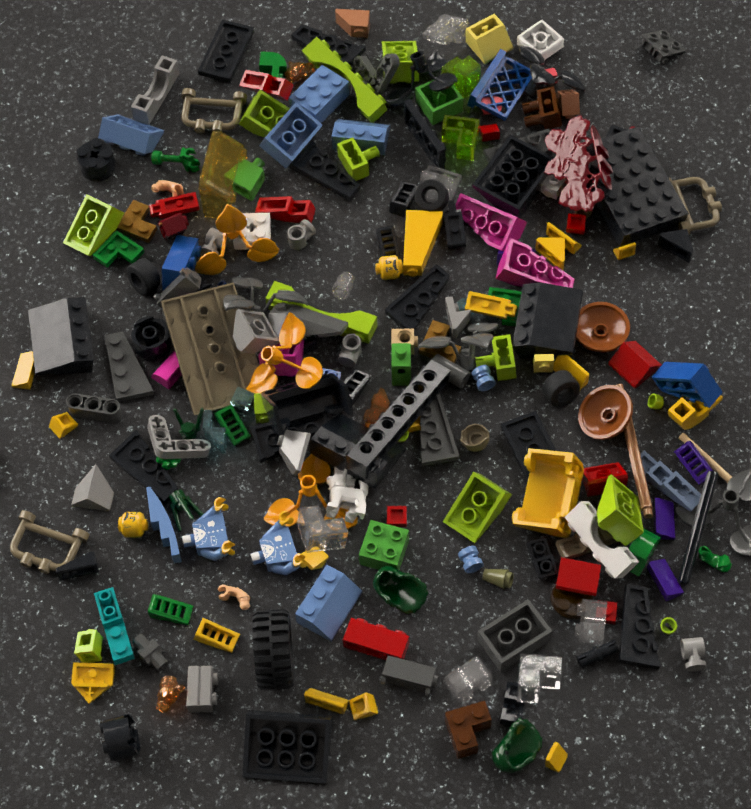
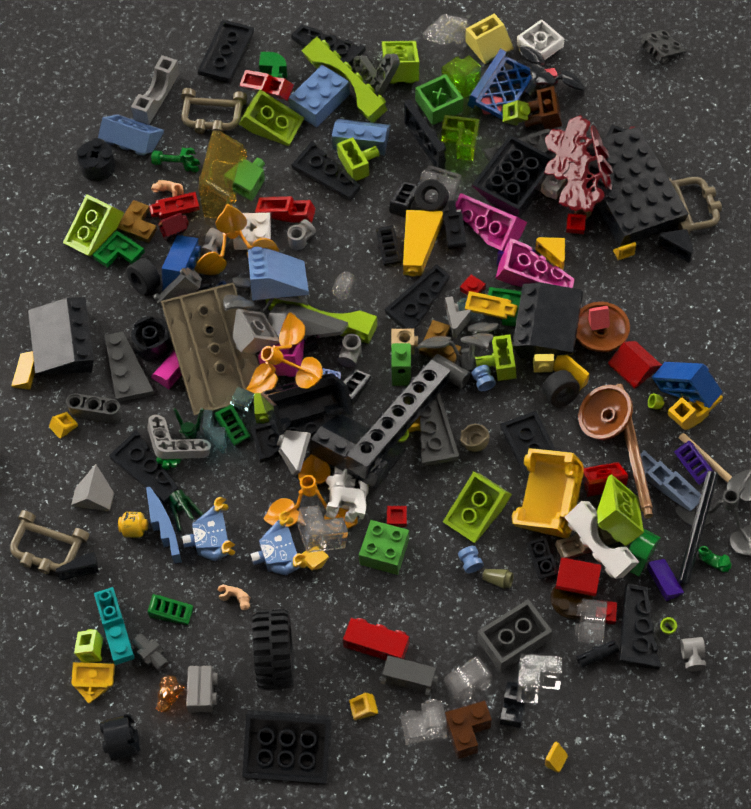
(206, 639): yellow slope -> none
(276, 274): none -> medium blue slope
(290, 135): medium blue brick -> none
(298, 70): clear orange animal -> none
(326, 700): yellow slope -> none
(328, 603): medium blue slope -> none
(354, 22): nougat slope -> none
(379, 404): clear orange slope -> none
(389, 267): yellow head -> none
(400, 589): dark green piece -> none
(423, 66): black plant -> none
(425, 724): none -> clear brick
(472, 284): none -> red plate
(489, 132): red slope -> none
(520, 112): none -> lime brick
(521, 744): dark green piece -> none
(569, 103): nougat slope -> none
(570, 244): yellow slope -> none
(599, 318): none -> coral slope
(664, 519): dark purple slope -> none

